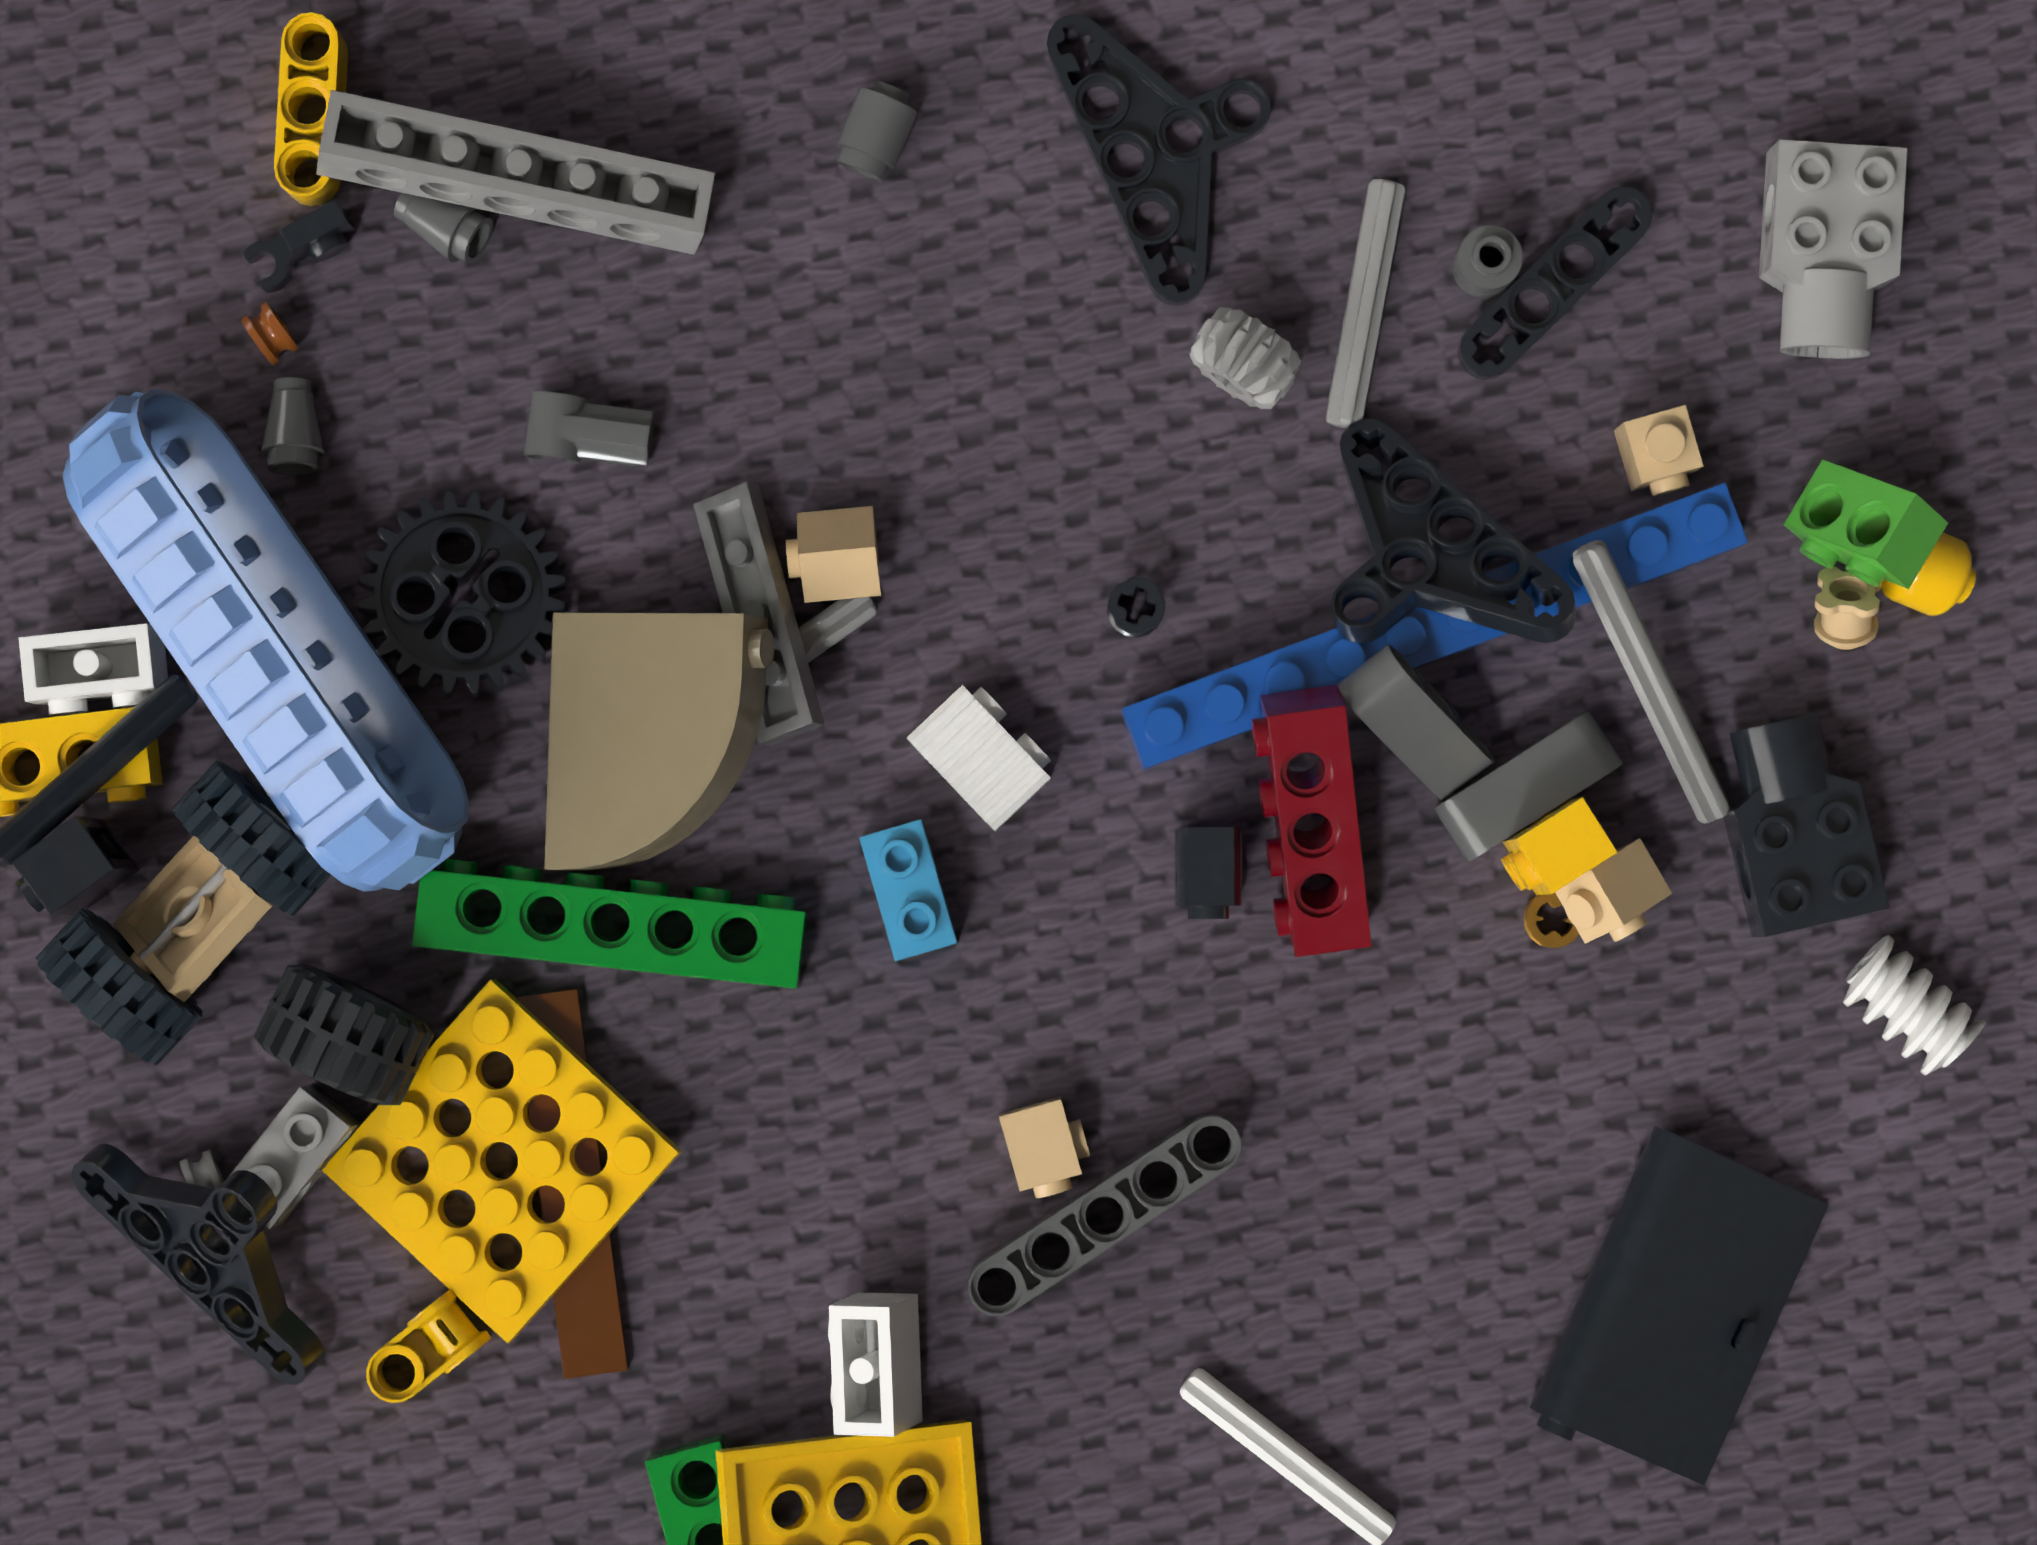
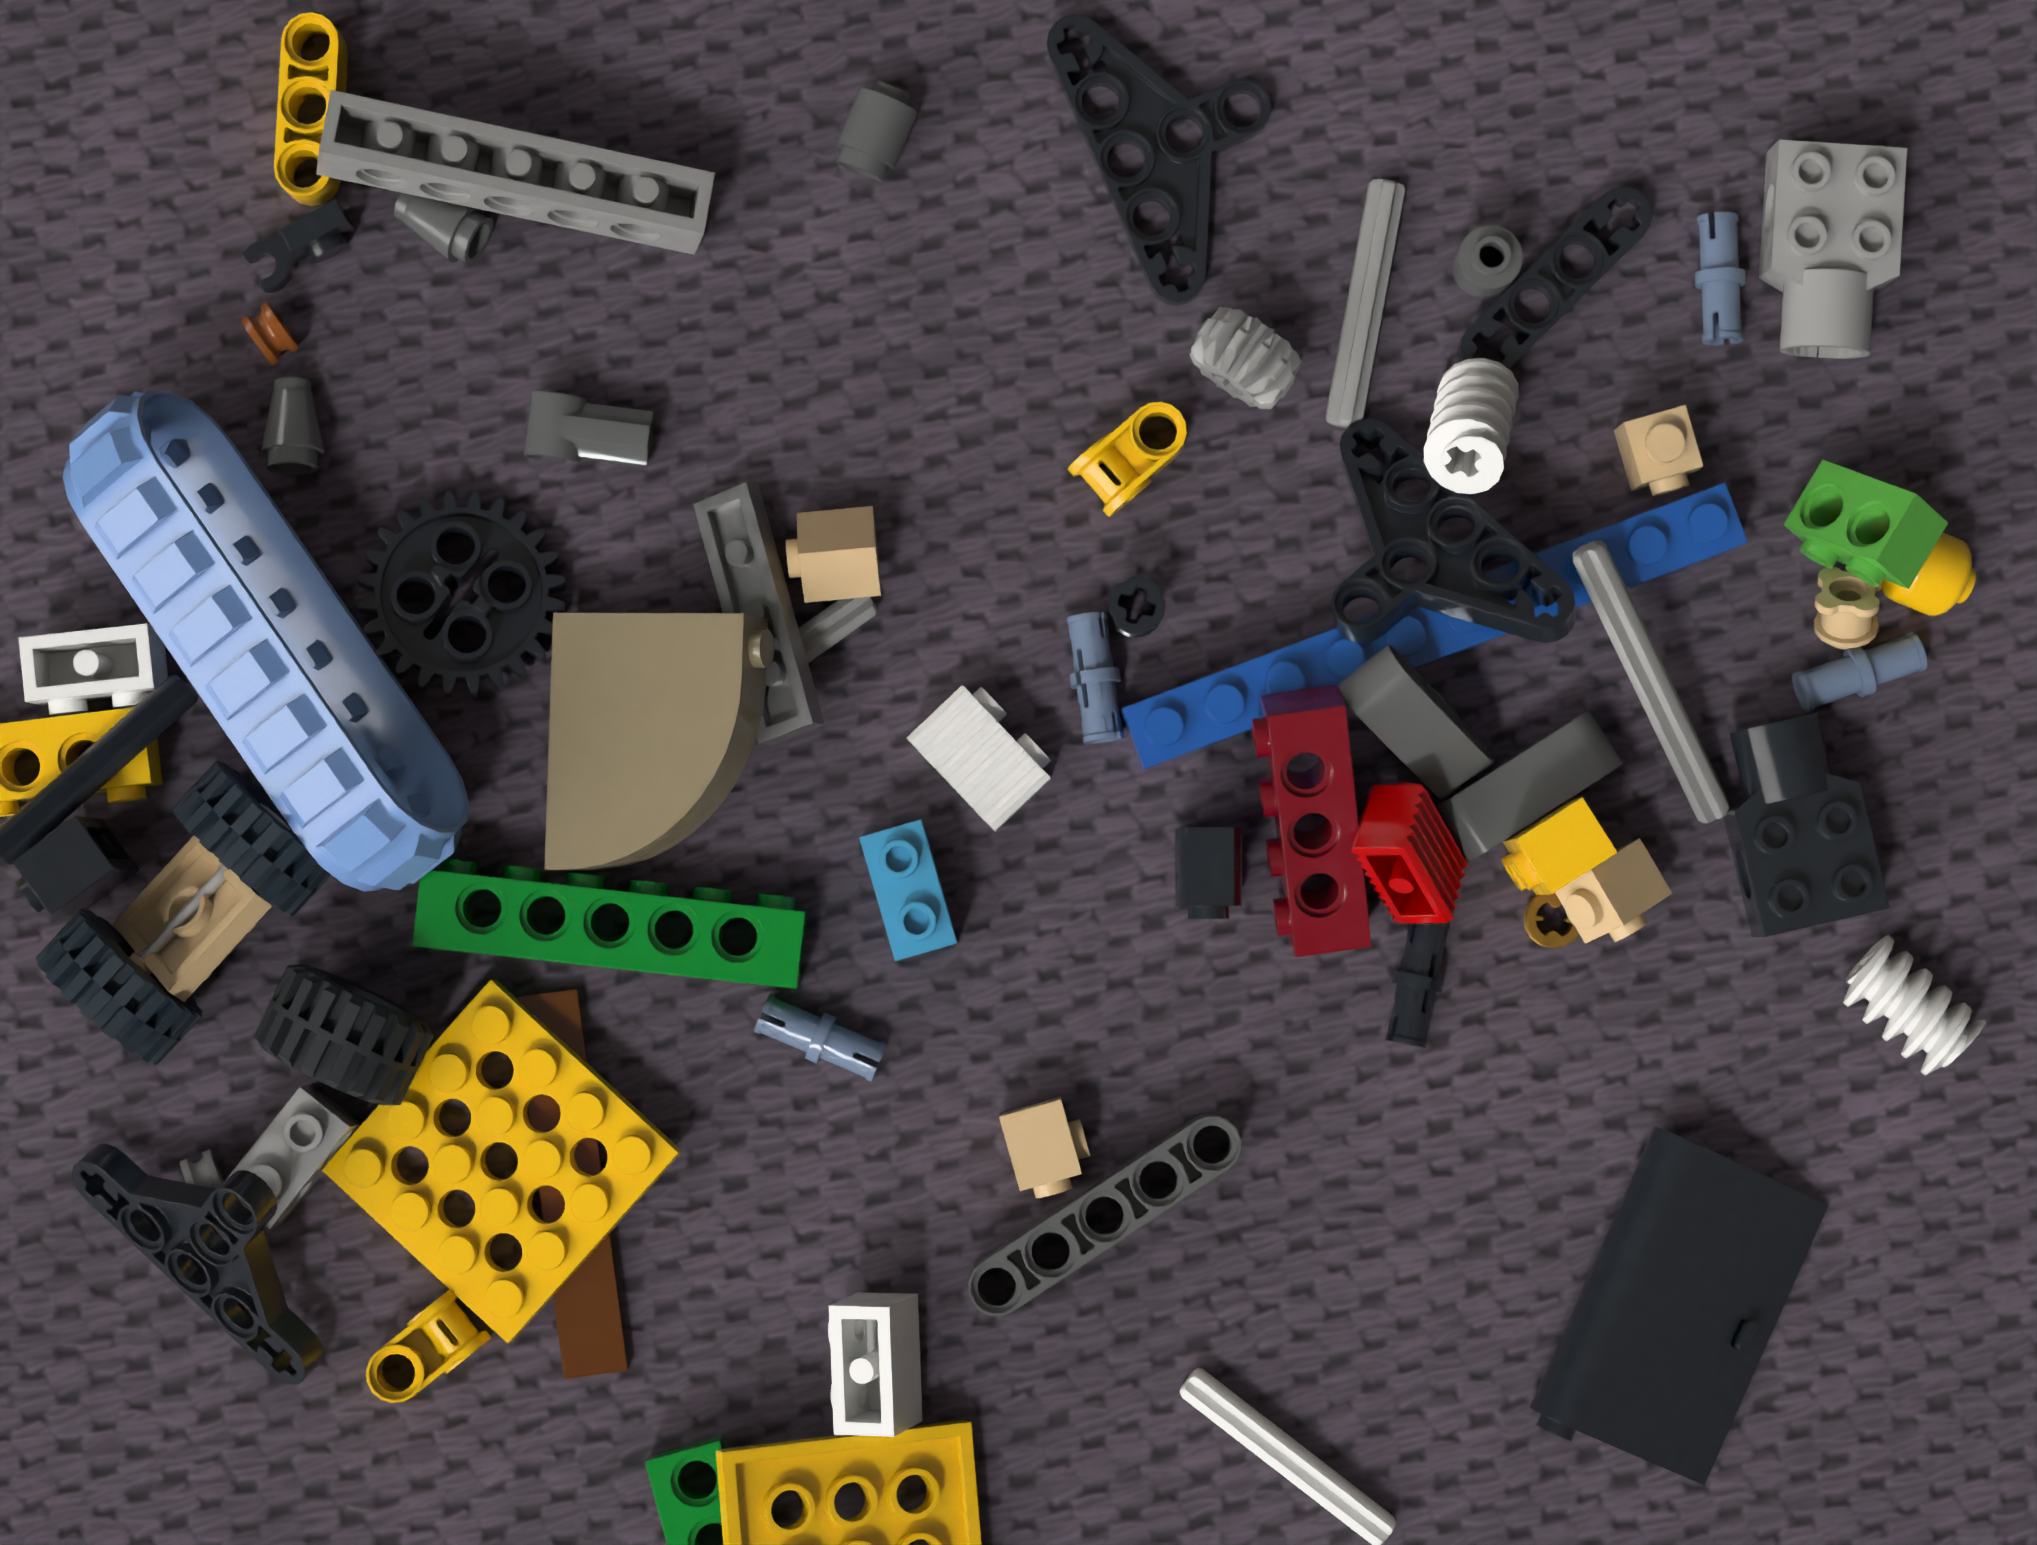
(820, 1037): none -> sand blue pin
(1095, 678): none -> sand blue pin
(1128, 457): none -> yellow piece
(1409, 854): none -> red brick
(1417, 983): none -> black pin
(1471, 425): none -> white piece
(1720, 278): none -> sand blue pin
(1859, 671): none -> sand blue pin

